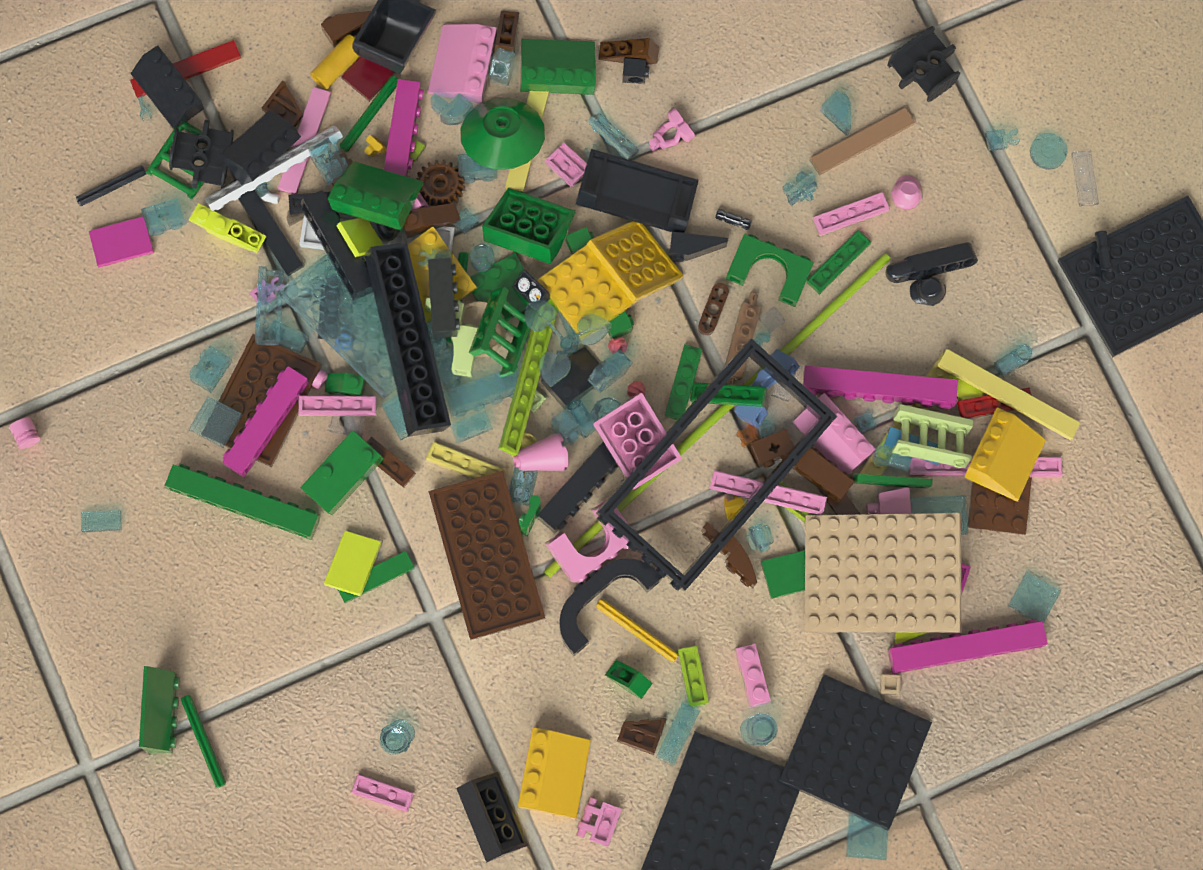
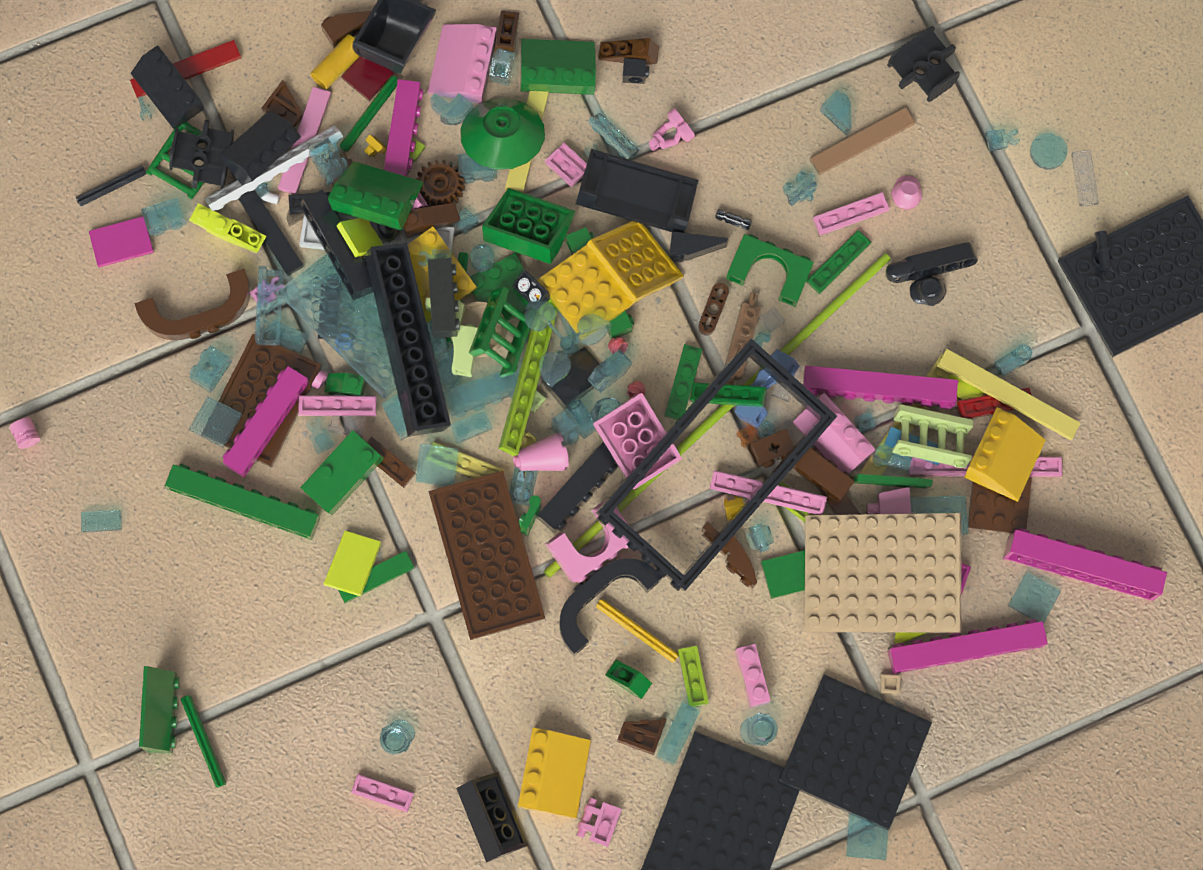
(204, 322): none -> reddish brown arch
(320, 438): none -> clear light blue plate
(437, 465): none -> clear light blue tile
(1085, 565): none -> dark pink brick

